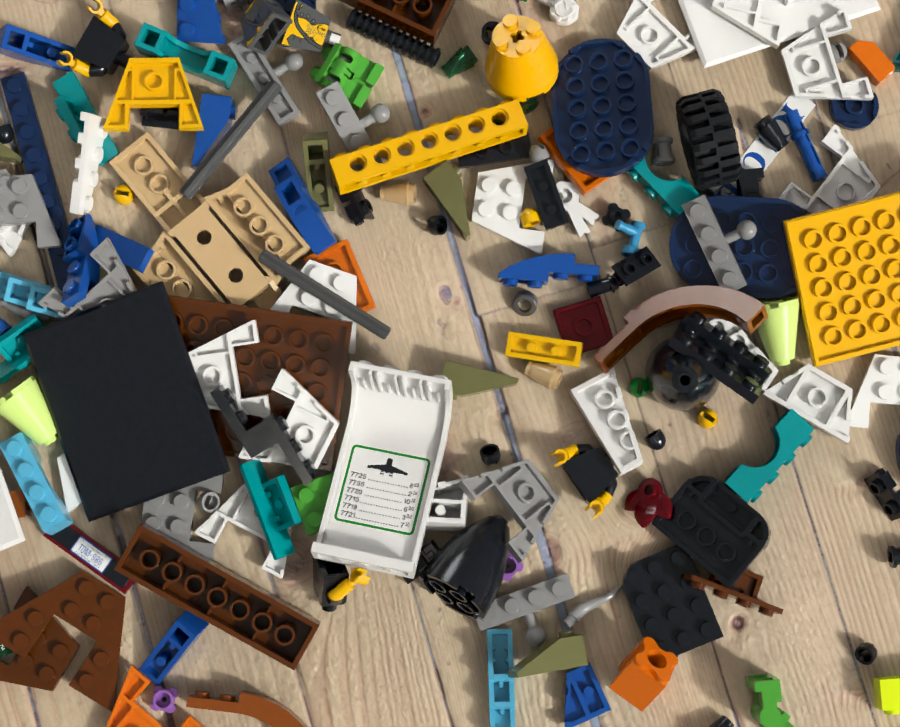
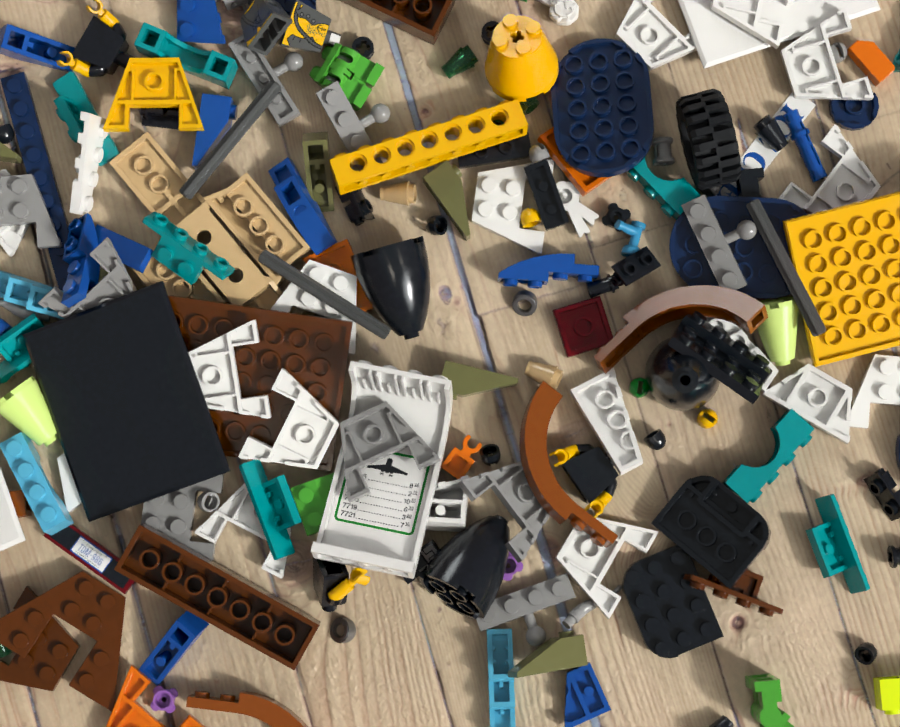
(122, 199): yellow hinge -> none
(183, 253): none -> teal bracket
(264, 434): black bracket -> none
(349, 630): none -> flat silver piece
(364, 40): none -> black bush
(373, 437): none -> light grey wing
(393, 38): black piece -> none
(397, 284): none -> black cylinder
(459, 461): none -> orange plate
(539, 472): none -> dark orange arch
(544, 349): yellow plate -> none
(589, 562): none -> white wing
(644, 673): orange piece -> none
(648, 505): dark red plate -> none
(786, 267): none -> dark grey axle
(835, 547): none -> teal bracket

